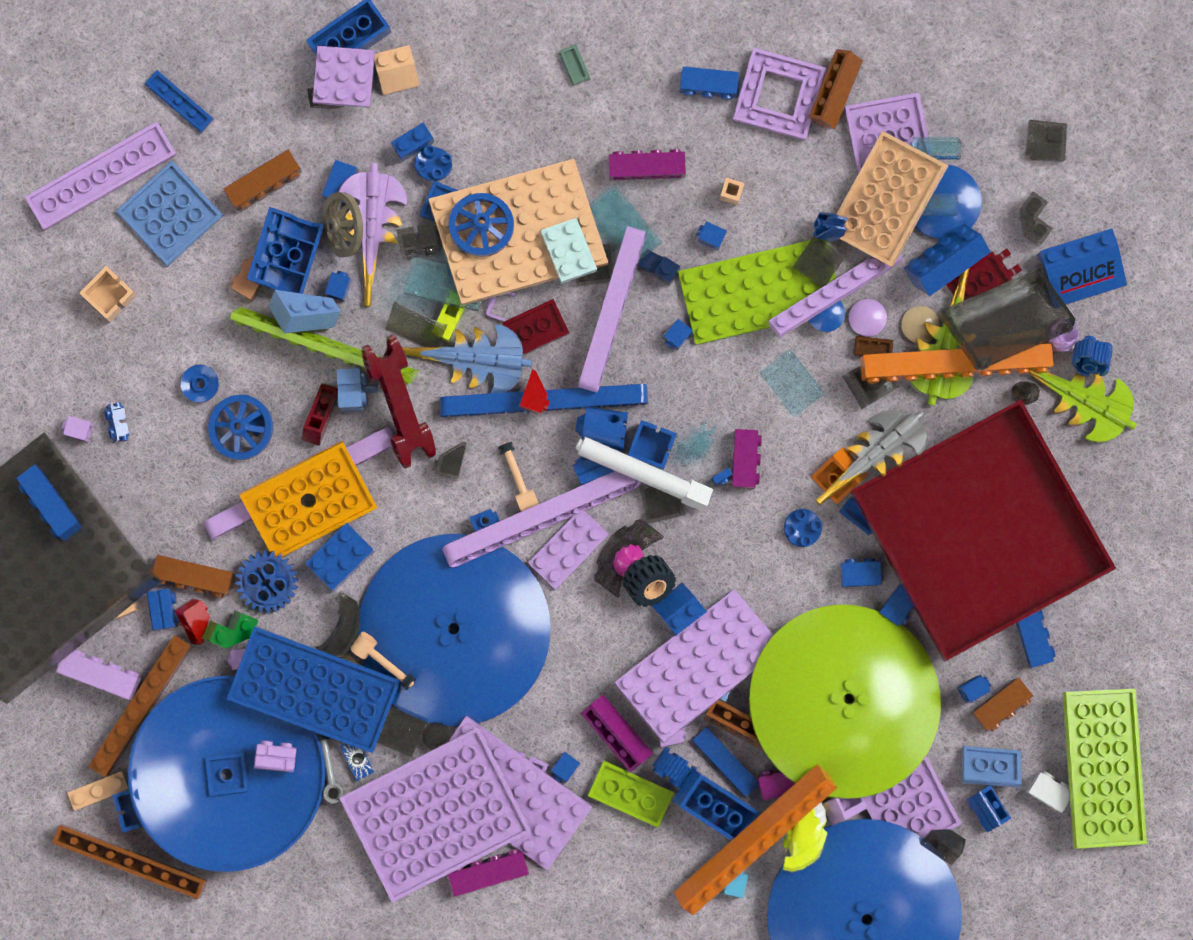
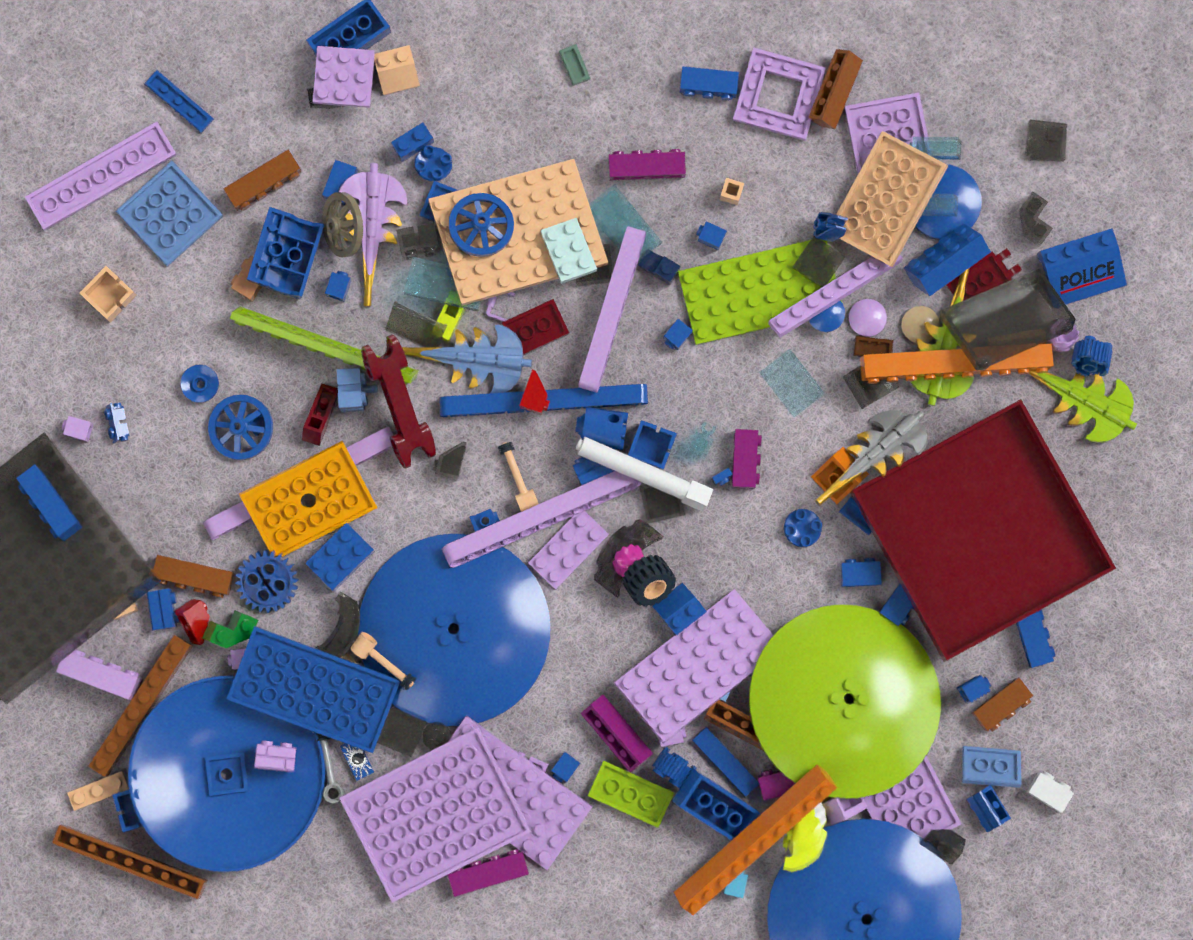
(303, 312): medium blue wedge -> none
(1026, 391): clear smoke plate -> none
(1104, 768): lime plate -> none

